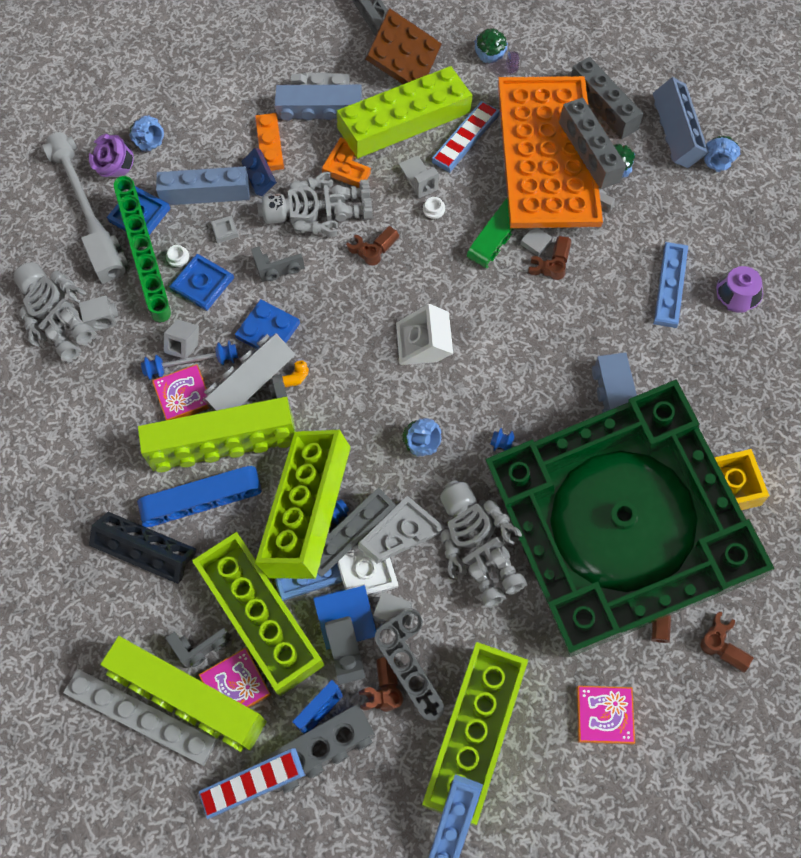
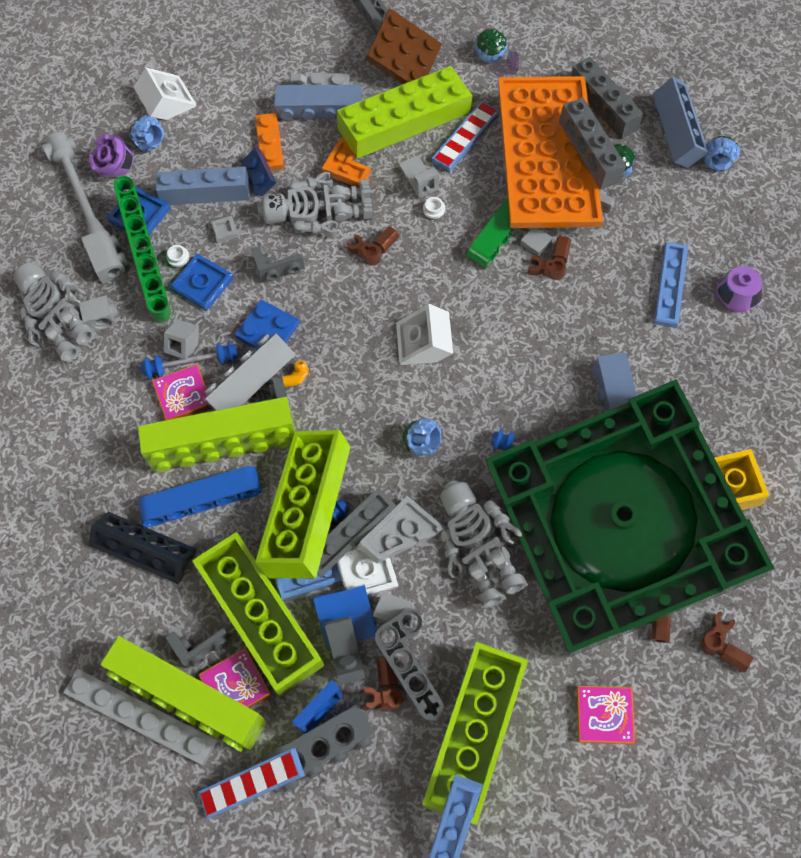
(163, 94): none -> white slope

